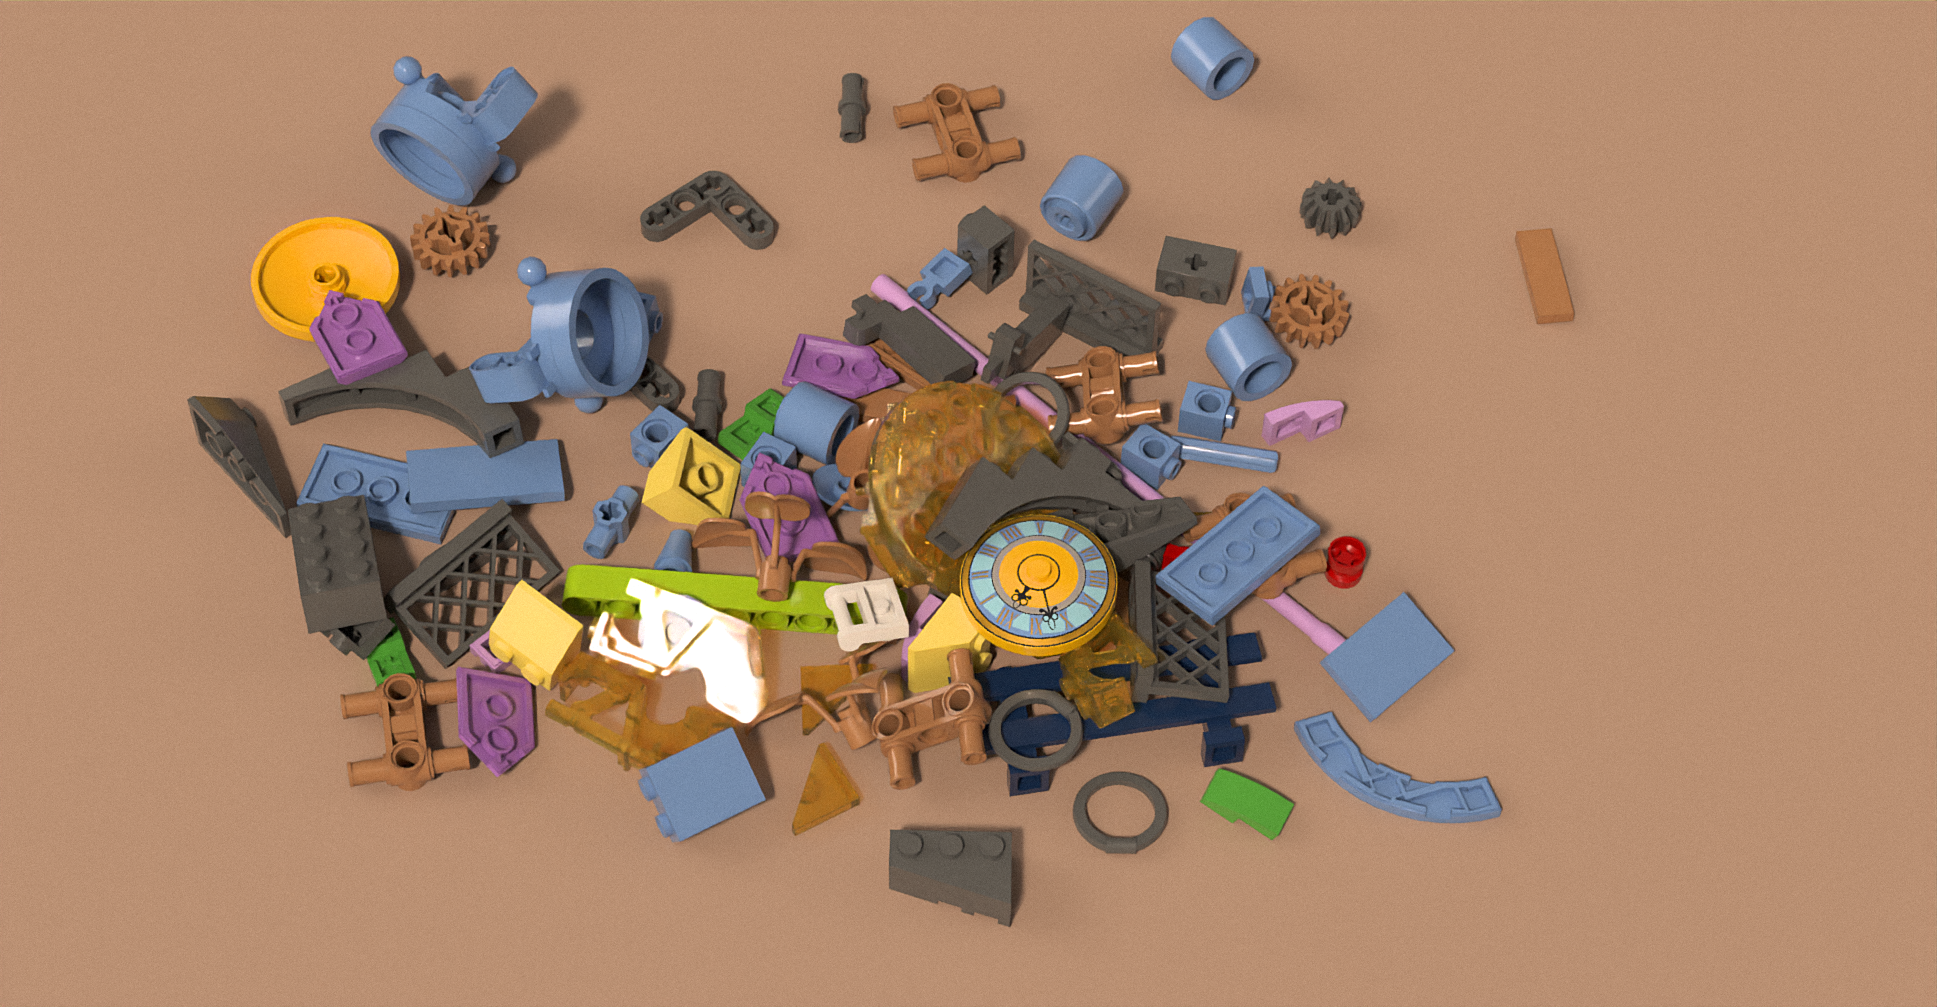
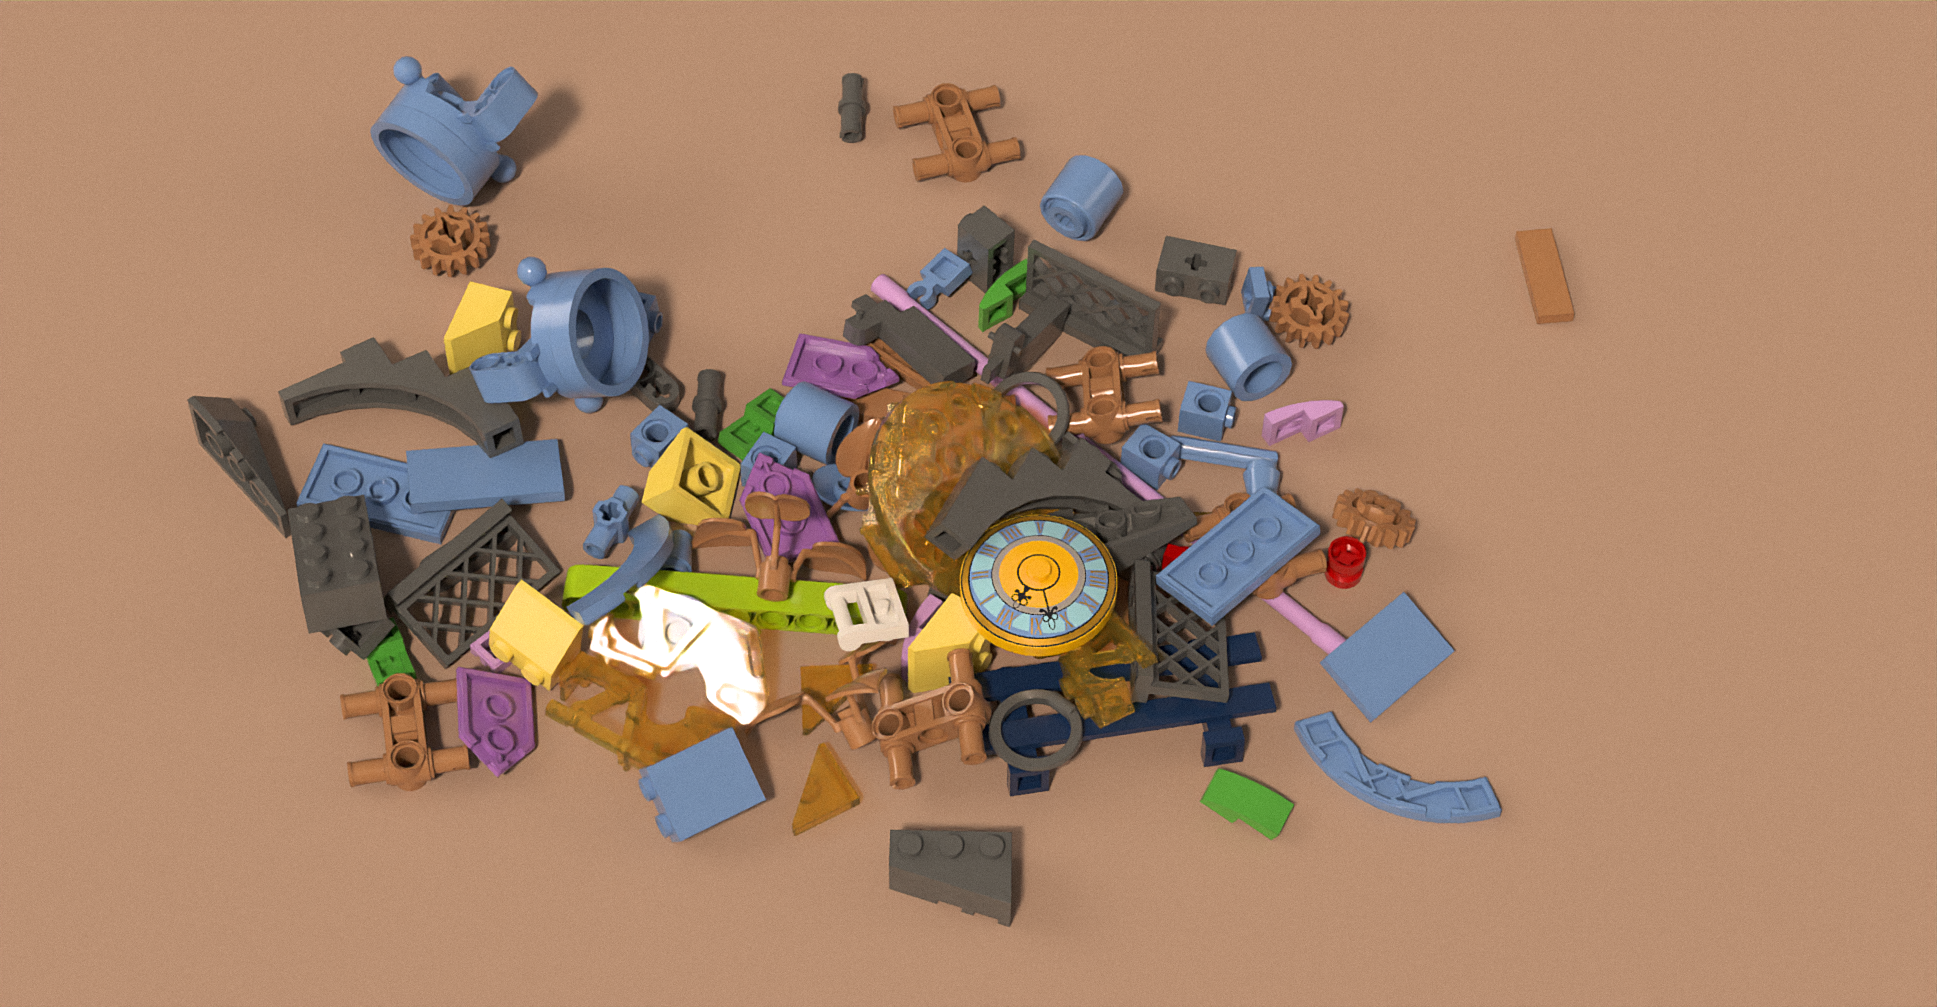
(320, 256): yellow dish -> none
(356, 338): medium lavender tile -> none
(481, 326): none -> light yellow slope
(650, 551): none -> medium blue tile
(714, 202): dark grey beam -> none
(998, 300): none -> bright green slope
(1119, 845): dark grey piece -> none
(1212, 58): medium blue piece -> none
(1259, 474): none -> medium blue cone
(1330, 207): dark grey gear -> none
(1373, 518): none -> medium nougat gear

